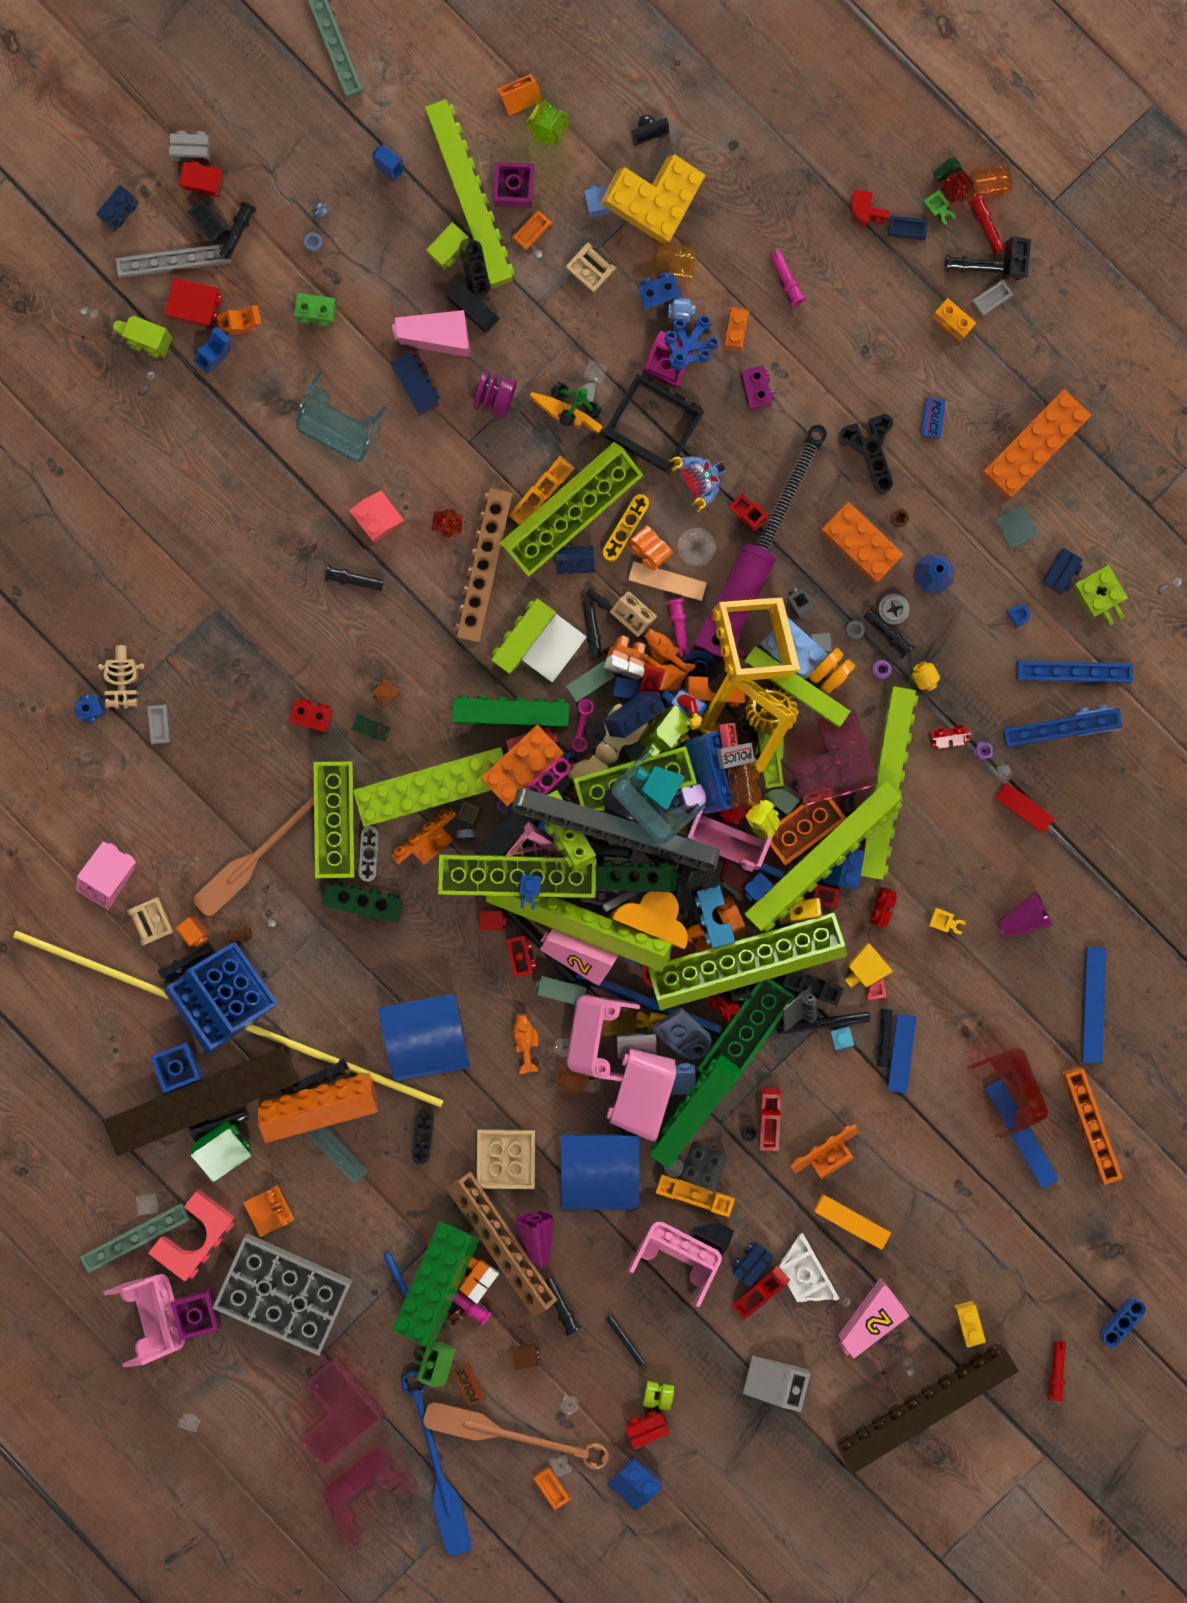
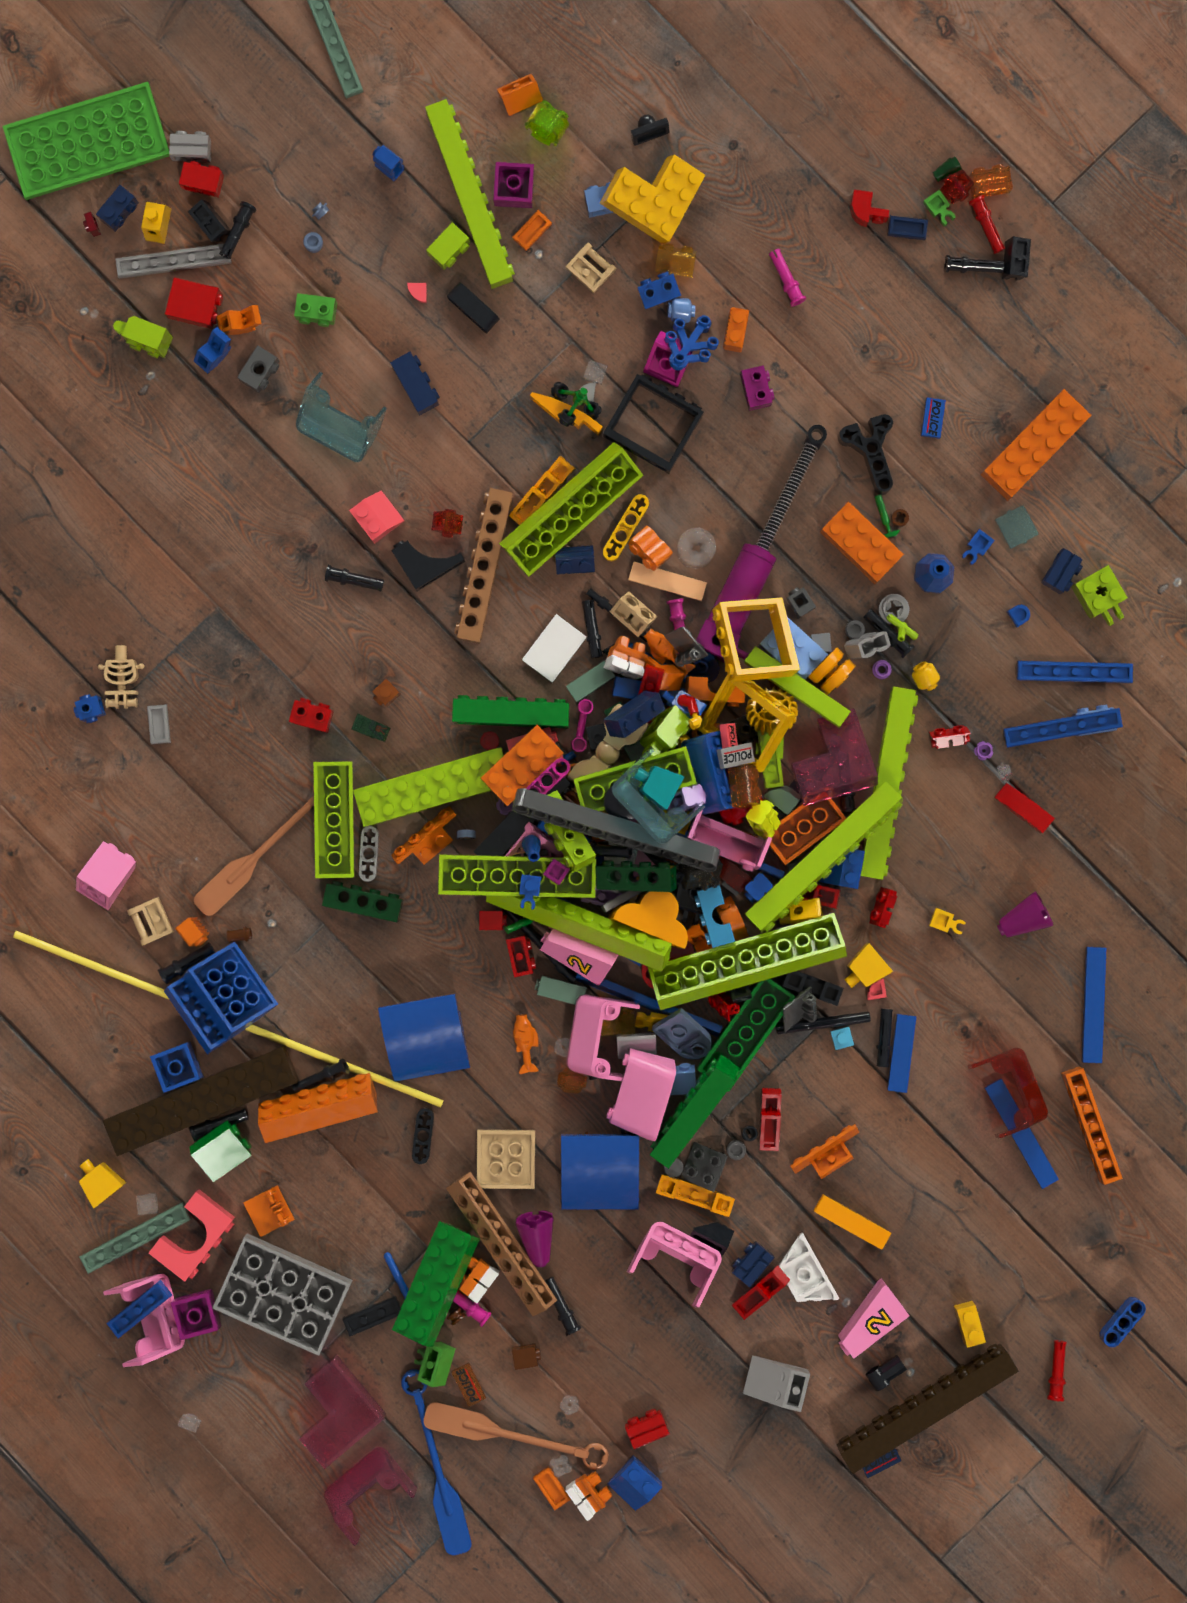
(86, 140): none -> bright green plate
(91, 224): none -> dark red plate
(99, 1182): none -> yellow torso
(139, 1309): none -> blue tile
(155, 219): none -> yellow torso
(258, 358): none -> dark grey brick
(338, 1153): clear light blue tile -> none
(372, 1316): none -> black tile
(418, 291): none -> coral tile
(422, 568): none -> black arch
(434, 332): bright pink slope -> none
(468, 260): black beam -> none
(468, 812): olive tile -> none
(489, 740): none -> red tile
(494, 394): magenta wheel -> none
(517, 925): none -> green piece
(524, 635): lime brick -> none
(531, 846): none -> blue cone
(556, 871): none -> magenta tile
(585, 1495): none -> orange hips
(625, 1340): black bar -> none
(665, 1395): lime wheel -> none
(686, 645): none -> dark grey hinge
(699, 478): torso -> none
(736, 1150): none -> flat silver tile
(749, 513): red brick -> none
(867, 645): none -> light grey brick
(882, 1375): none -> black piece
(882, 1463): none -> dark blue tile
(884, 516): none -> green piece
(902, 627): none -> lime piece
(954, 320): light orange brick -> none
(979, 545): none -> blue plate
(992, 298): light grey tile -> none

